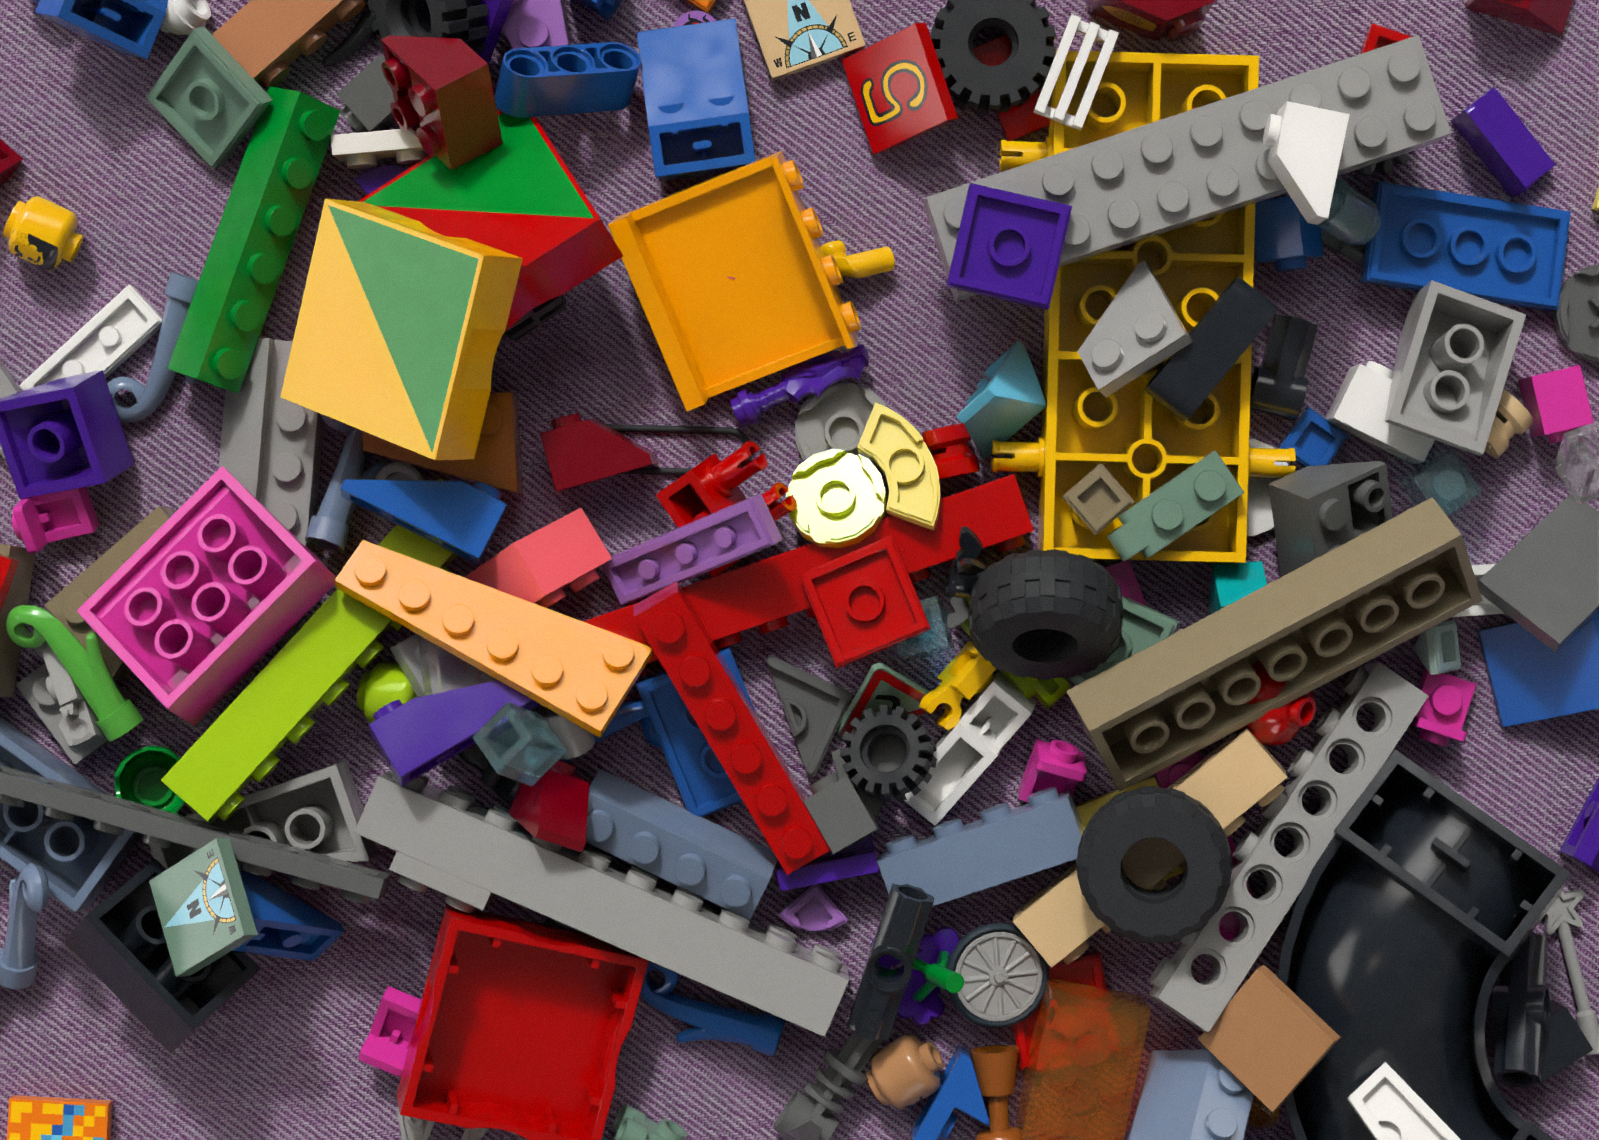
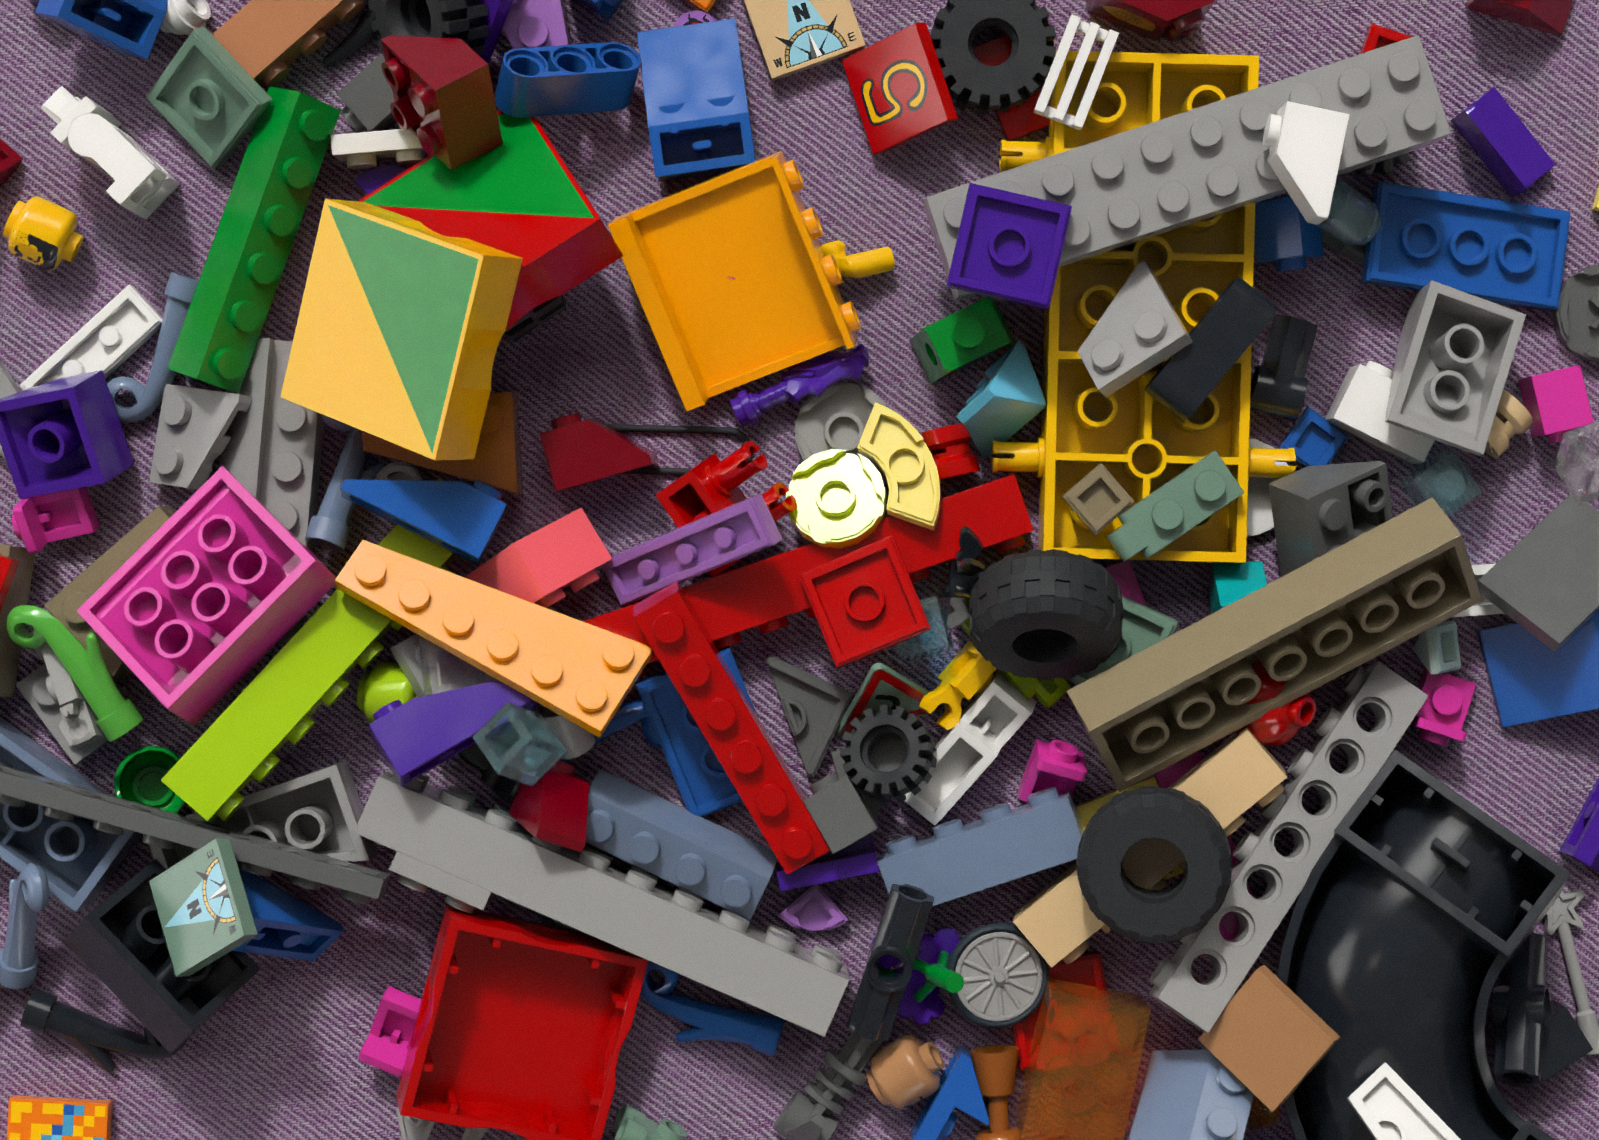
(88, 1032): none -> black plant
(94, 134): none -> white hips
(192, 433): none -> light grey wing
(962, 339): none -> green torso

